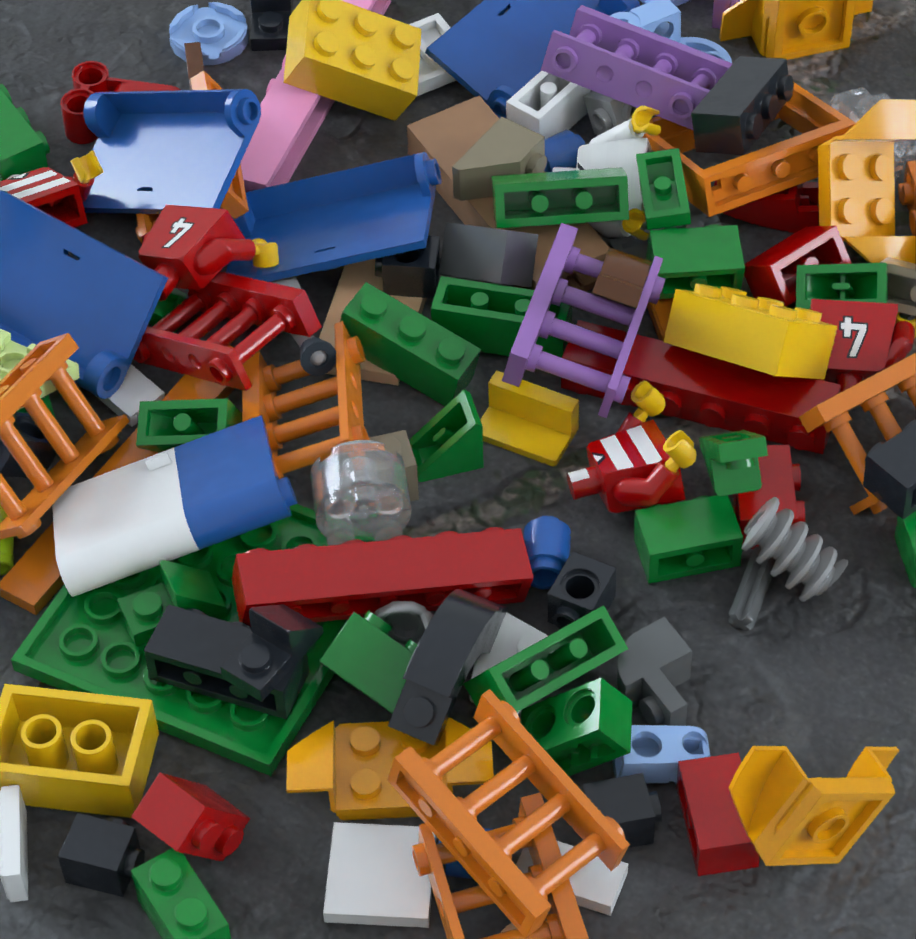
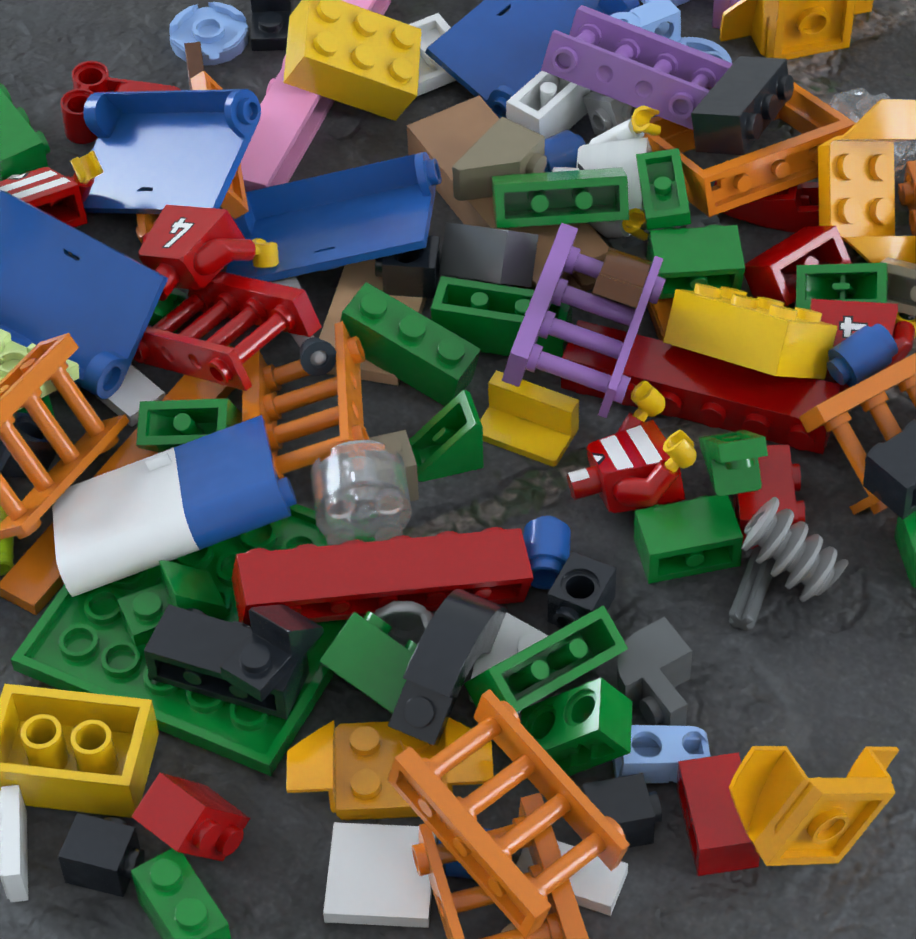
(861, 355): none -> blue brick

